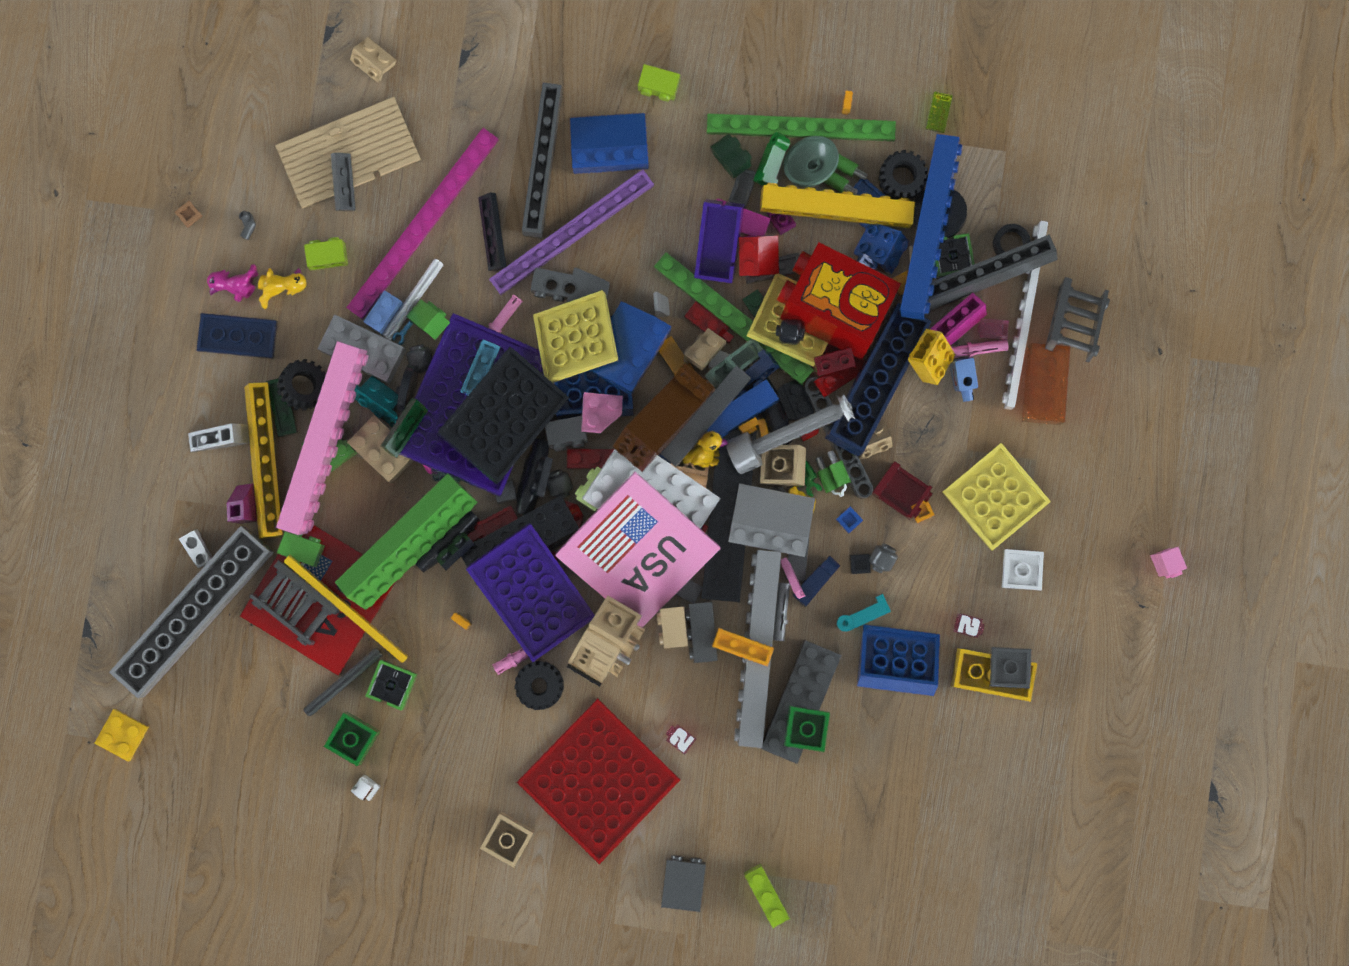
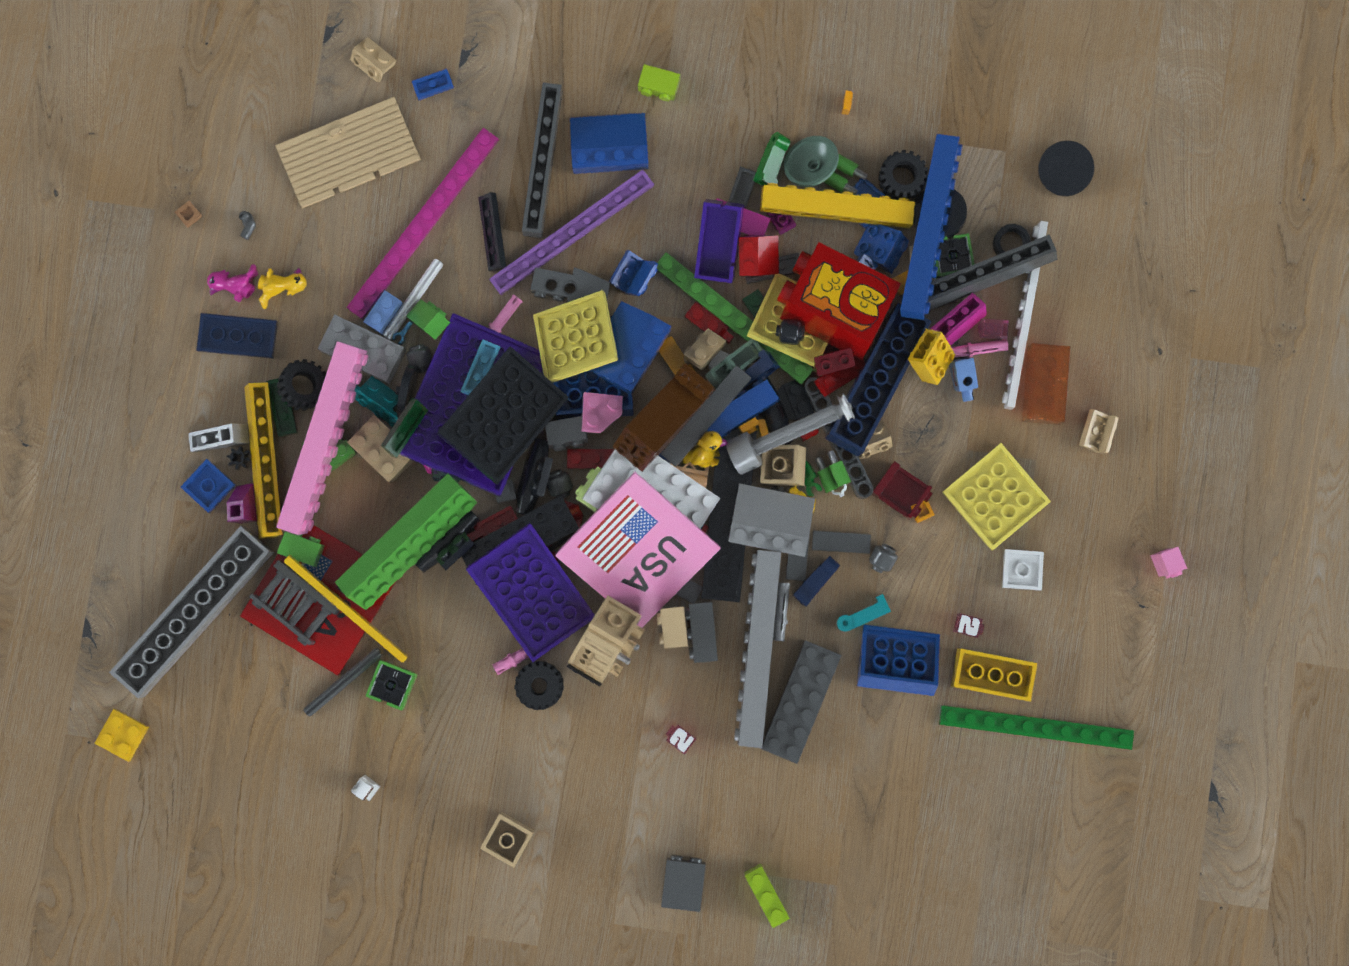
(196, 548): white leg -> none
(208, 486): none -> blue plate
(244, 457): none -> black gear
(326, 254): lime brick -> none
(343, 181): dark grey plate -> none
(352, 738): green brick -> none
(432, 84): none -> blue plate
(461, 621): light orange tile -> none
(598, 781): red tile -> none
(633, 274): none -> blue bracket
(661, 305): light grey slope -> none
(731, 156): clear green brick -> none
(742, 647): light orange tile -> none
(791, 576): bright pink tile -> none
(801, 127): bright green plate -> none
(807, 728): green brick -> none
(841, 542): none -> dark grey tile
(849, 520): blue tile -> none
(860, 564): black tile -> none
(939, 112): clear neon green tile -> none
(1010, 667): dark grey tile -> none
(1036, 727): none -> green plate
(1059, 322): dark grey fence -> none
(1066, 168): none -> black piece
(1098, 431): none -> tan bracket

